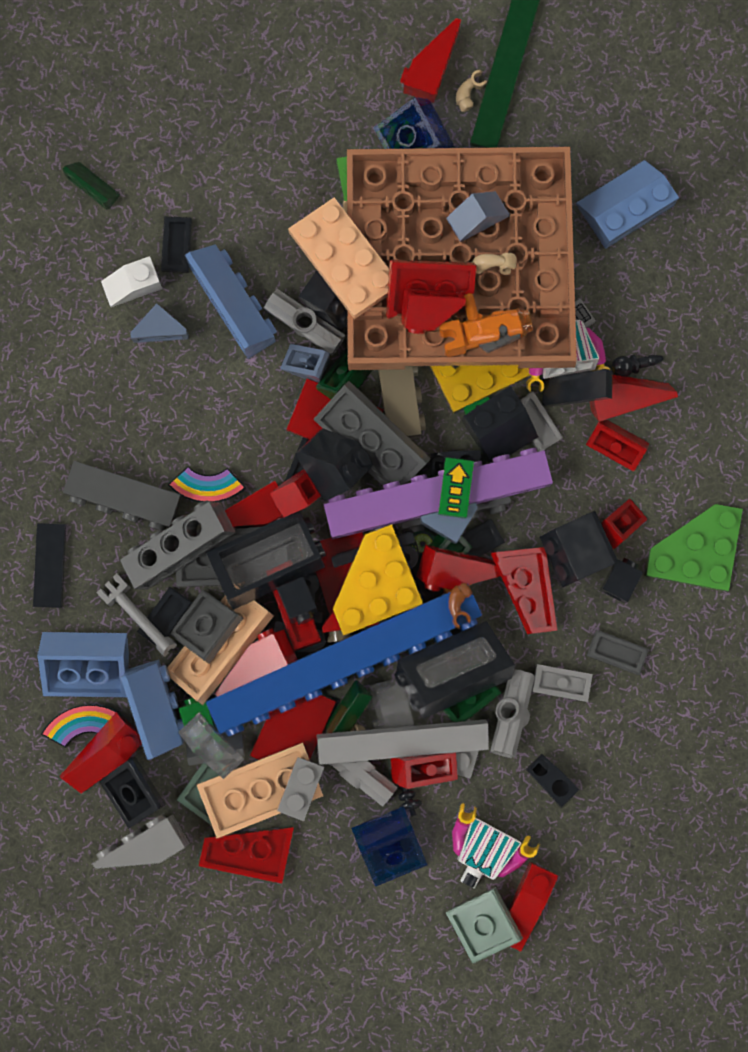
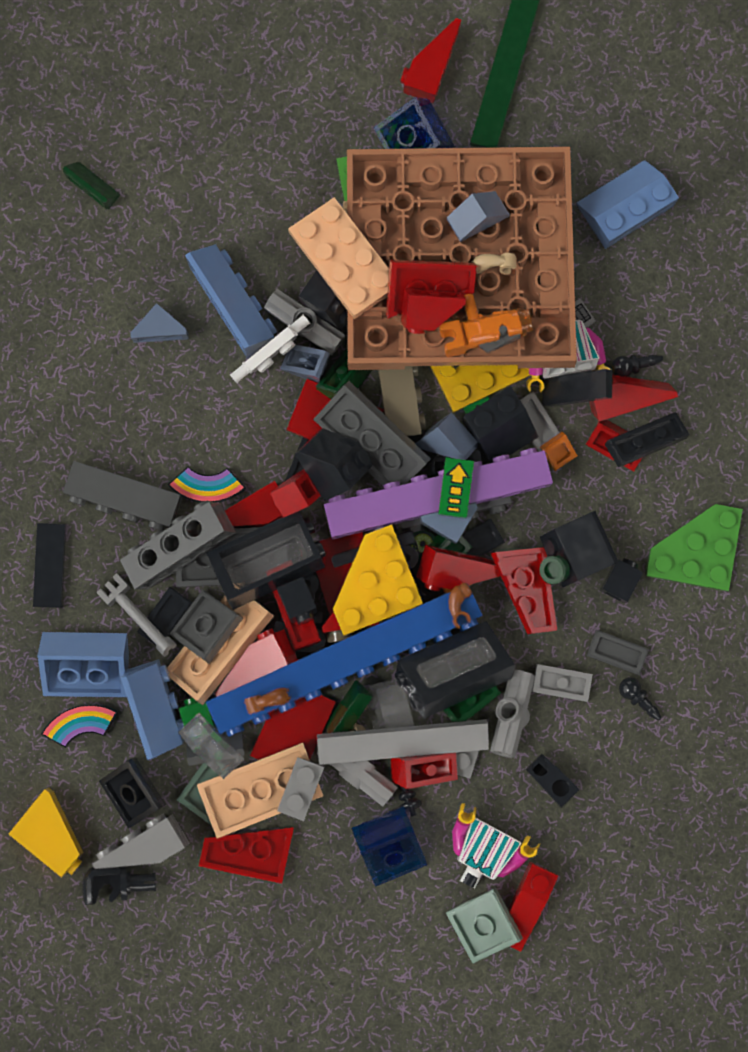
(49, 835): none -> yellow slope
(103, 754): red slope -> none
(120, 881): none -> black piece
(131, 282): white slope -> none
(176, 244): black tile -> none
(263, 358): none -> white plate
(276, 697): none -> dark orange arm
(448, 439): none -> sand blue slope
(464, 92): tan arm -> none
(554, 569): none -> dark green tile
(558, 451): none -> orange tile
(623, 523): red slope -> none
(631, 690): none -> black bar
(647, 439): none -> black tile

